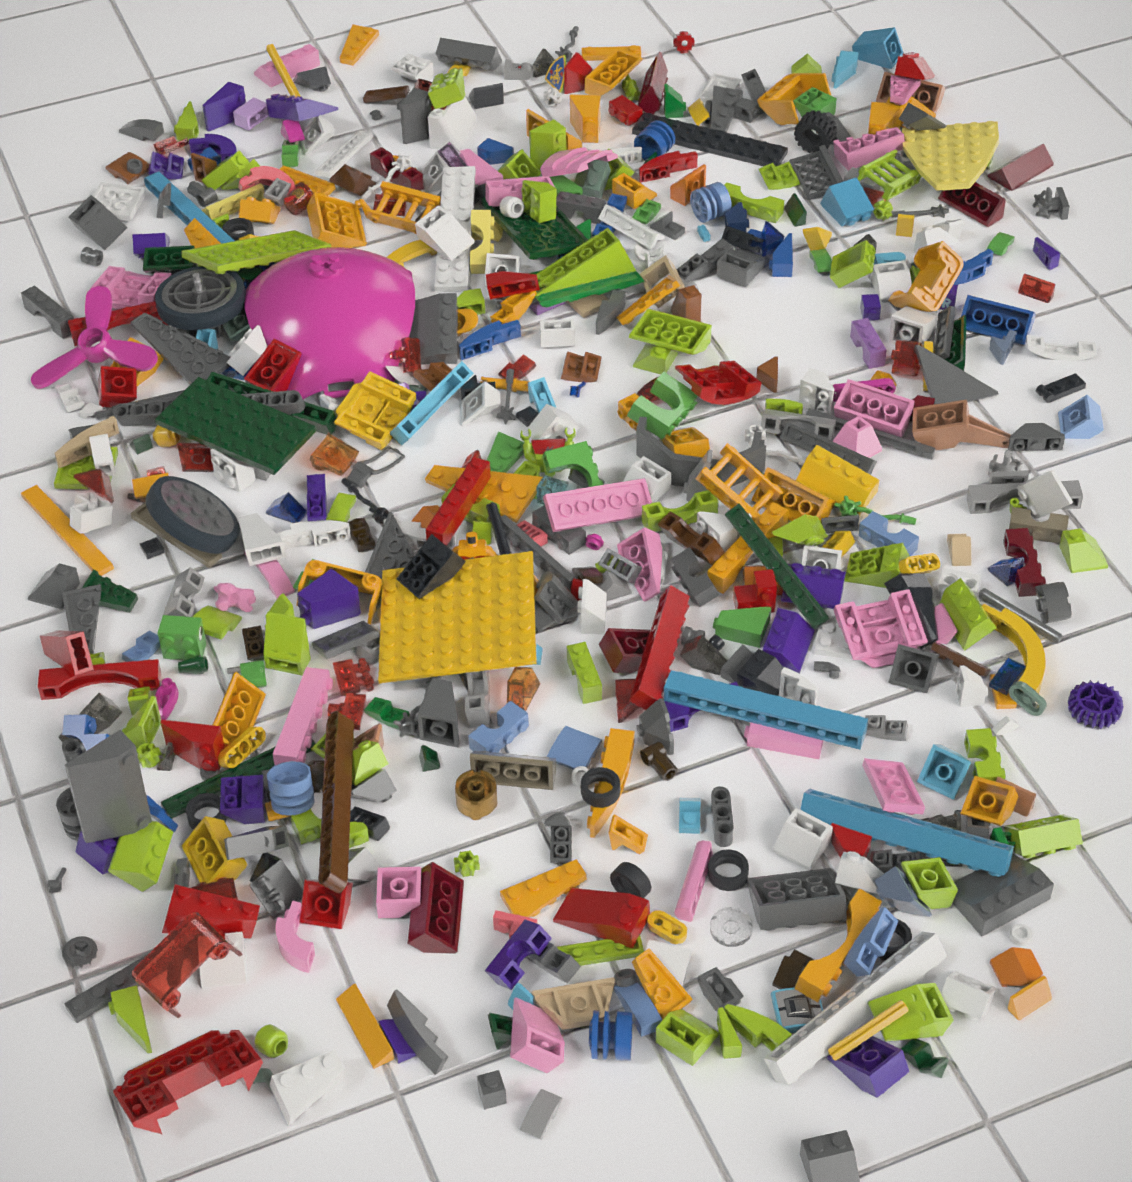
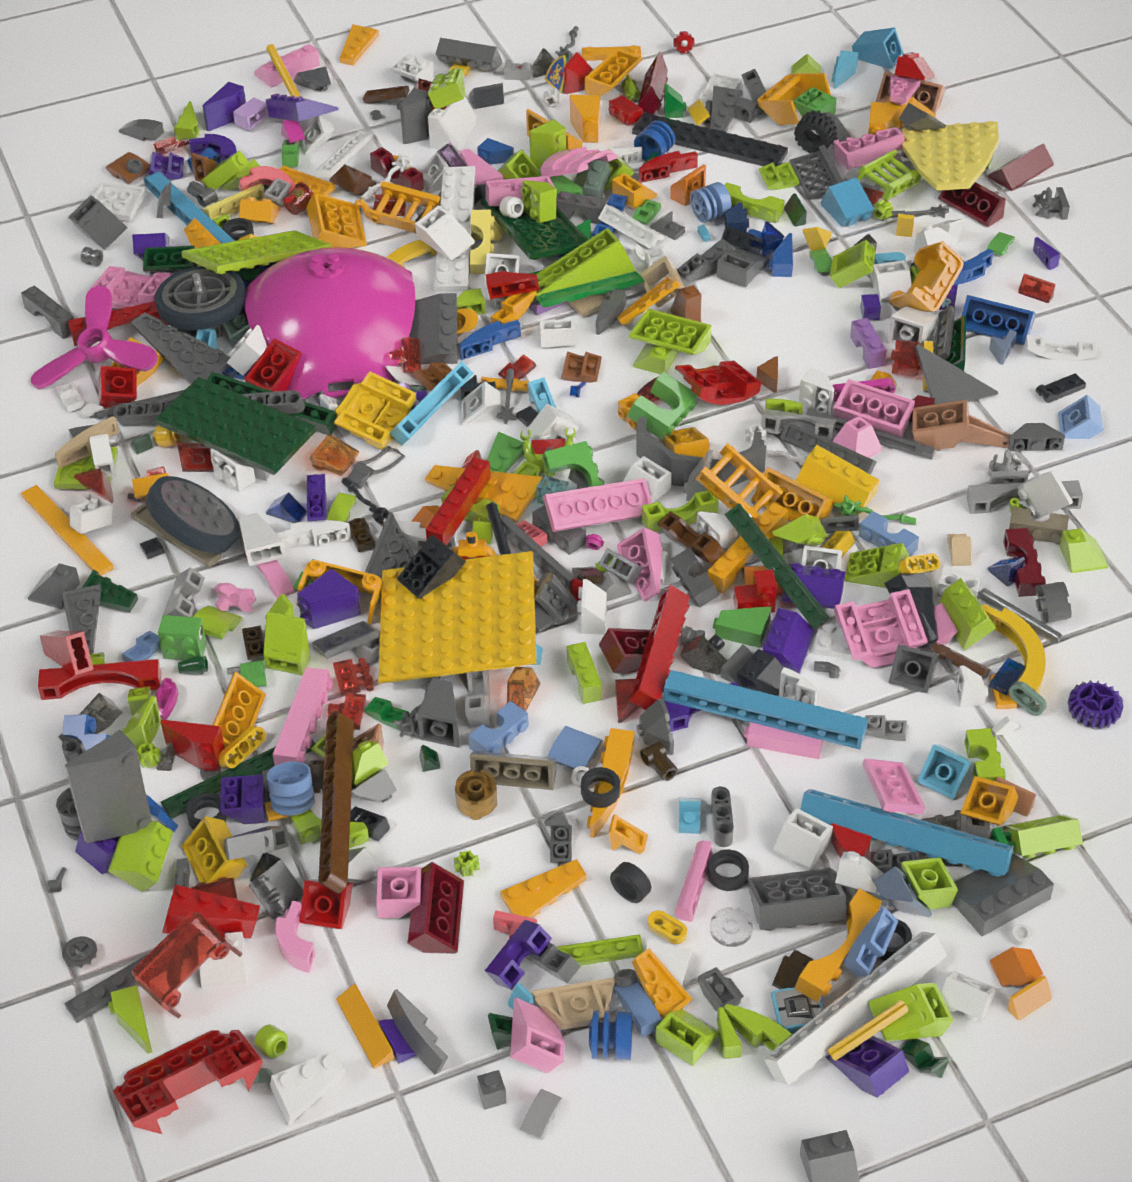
(605, 914): red slope -> none

